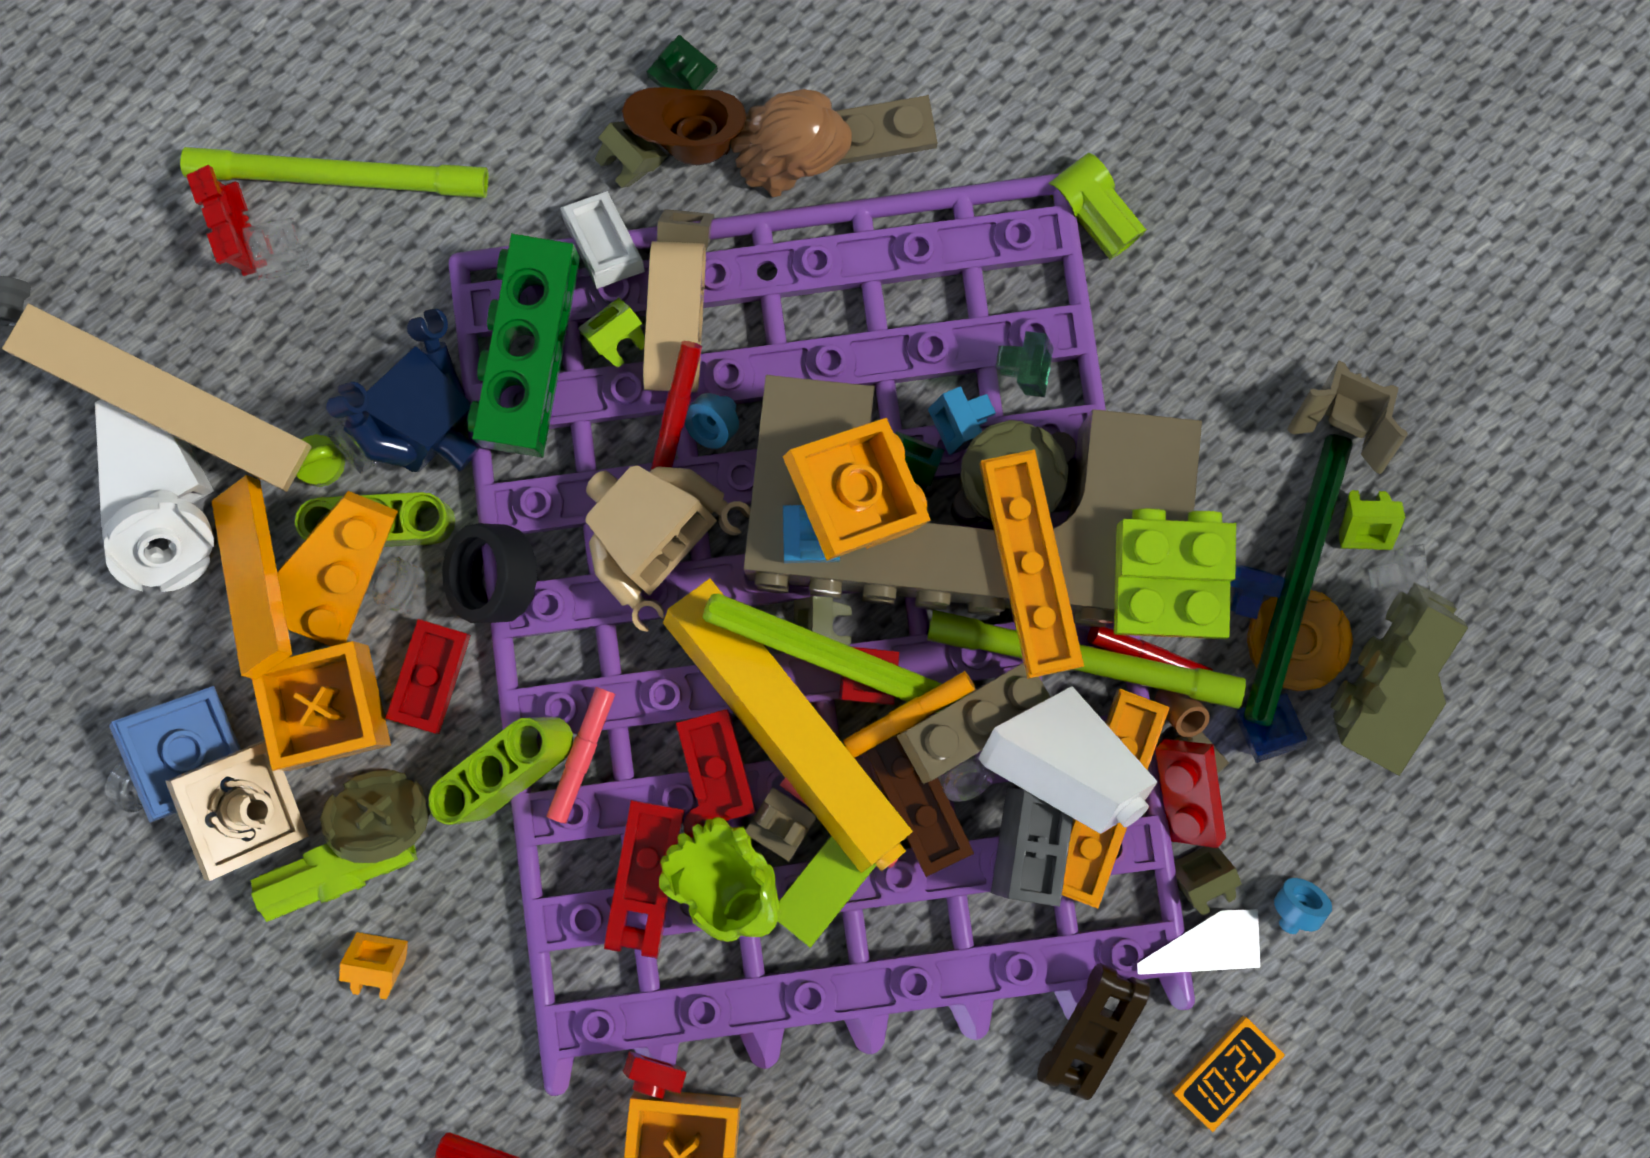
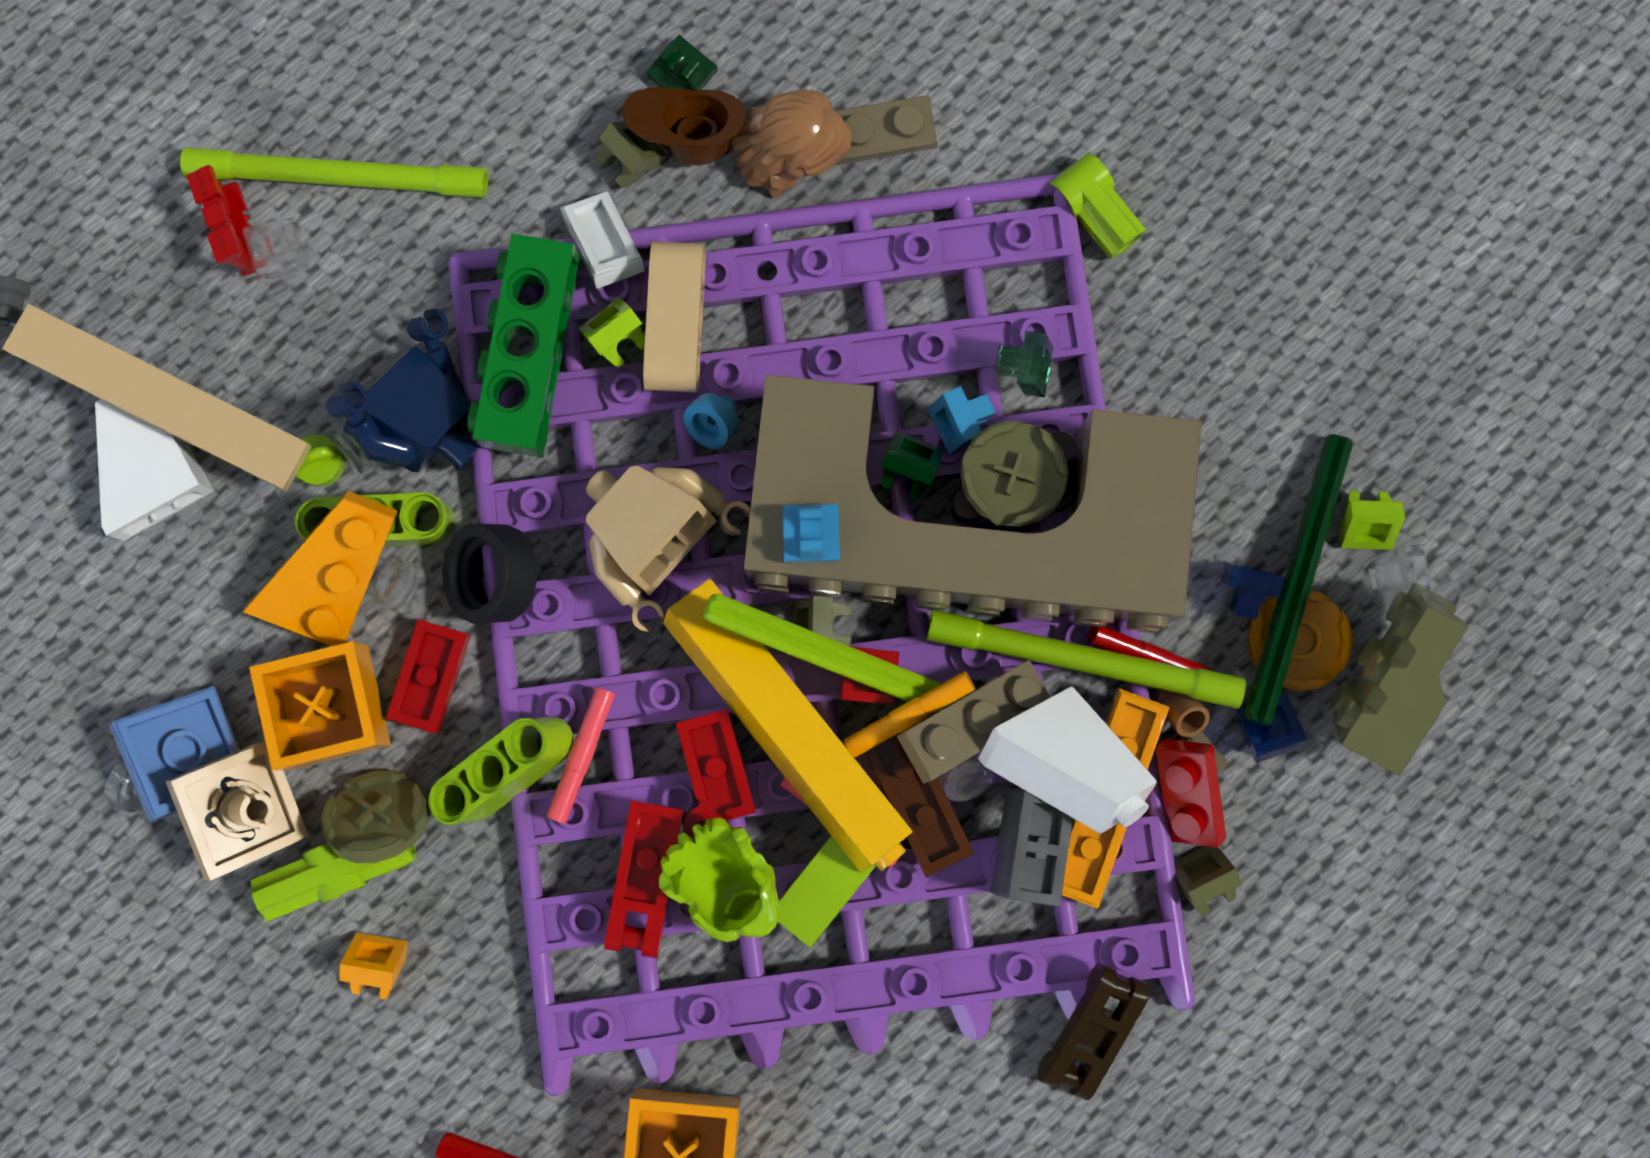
(153, 518): white plate -> none
(251, 578): light orange tile -> none
(653, 1075): red plate -> none
(677, 404): red piece -> none
(679, 227): dark tan tile -> none
(780, 824): dark tan tile -> none
(857, 488): light orange plate -> none
(1031, 564): light orange tile -> none
(1174, 575): lime plate -> none
(1218, 943): white sticker -> none
(1228, 1073): tile -> none
(1301, 906): dark azure tile -> none
(1357, 408): dark tan piece -> none

